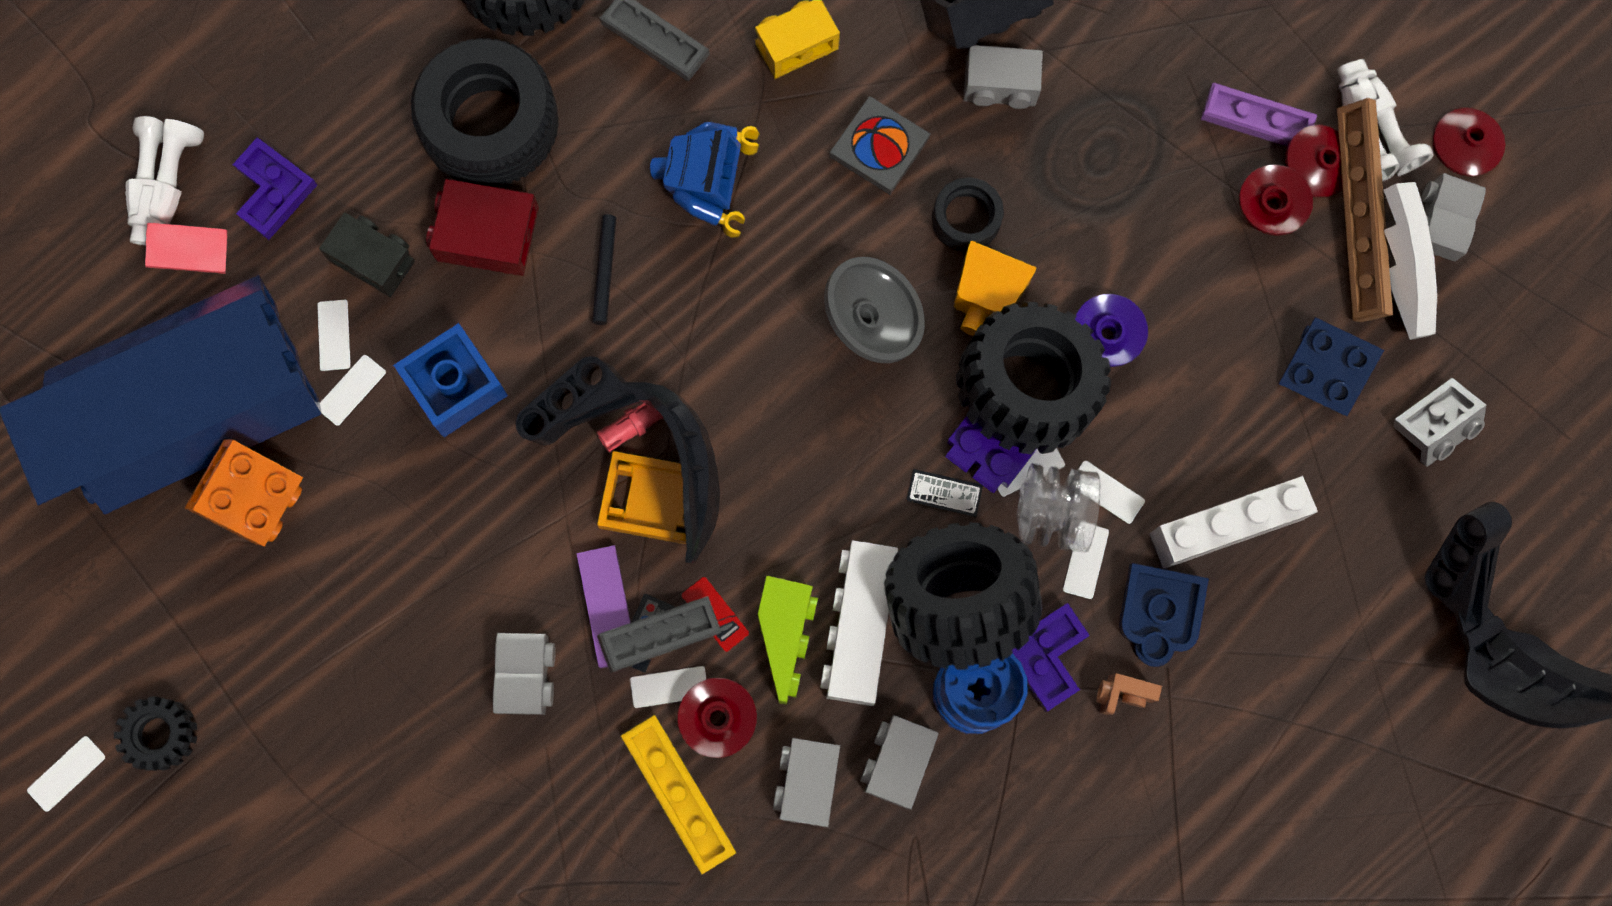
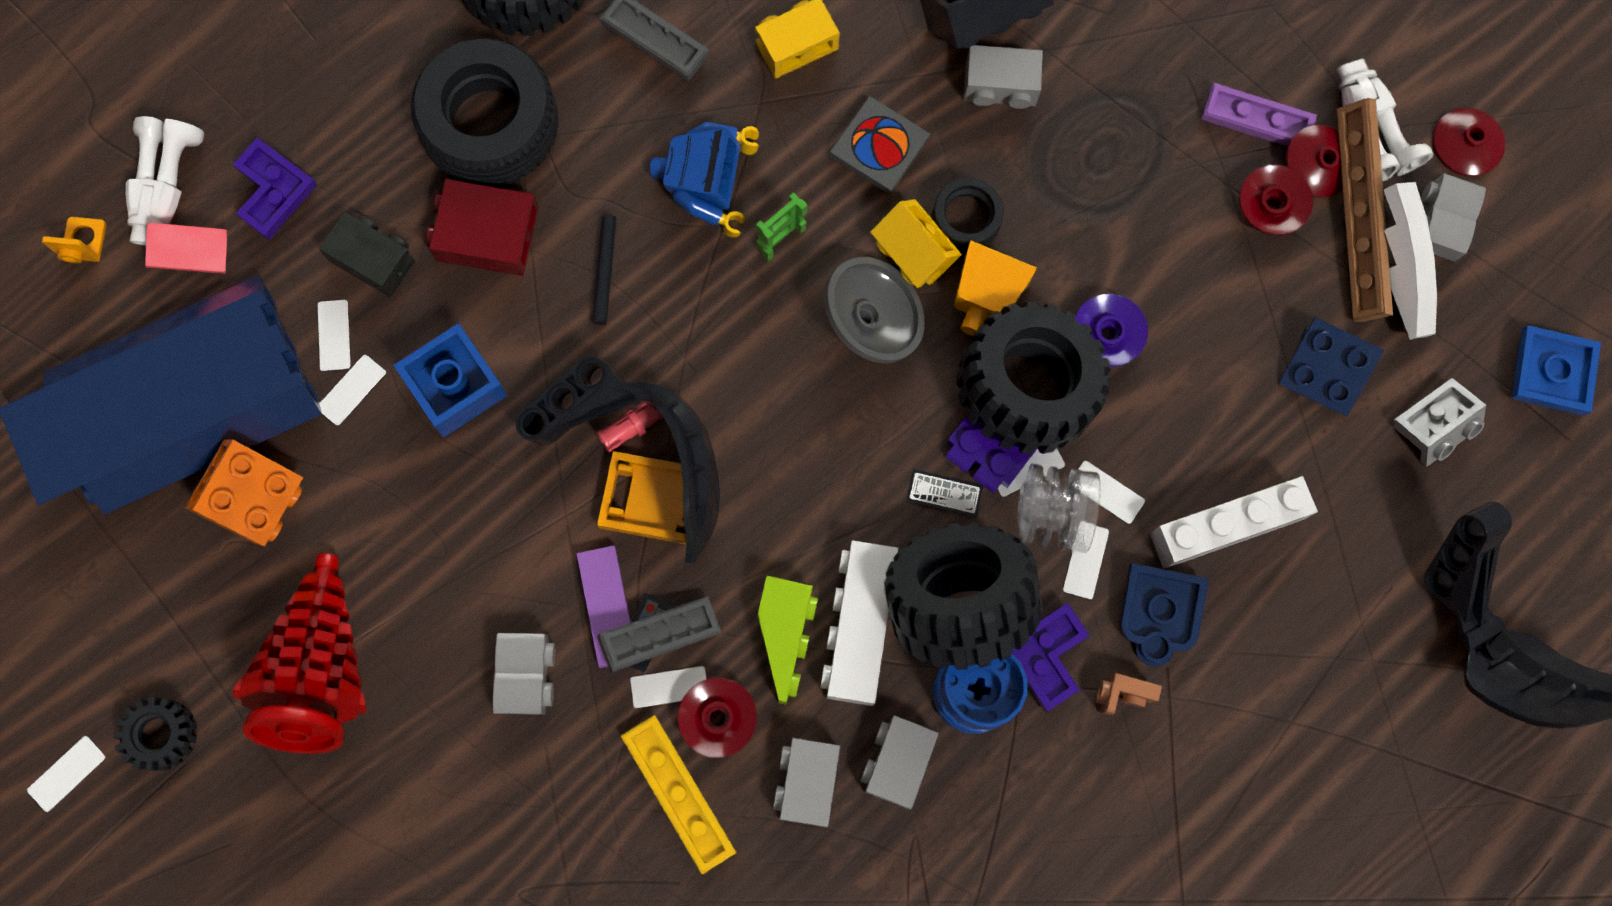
(74, 250): none -> light orange bracket
(305, 670): none -> red plant
(731, 627): red sticker -> none
(792, 220): none -> bright green piece
(915, 243): none -> yellow brick
(1556, 370): none -> blue plate

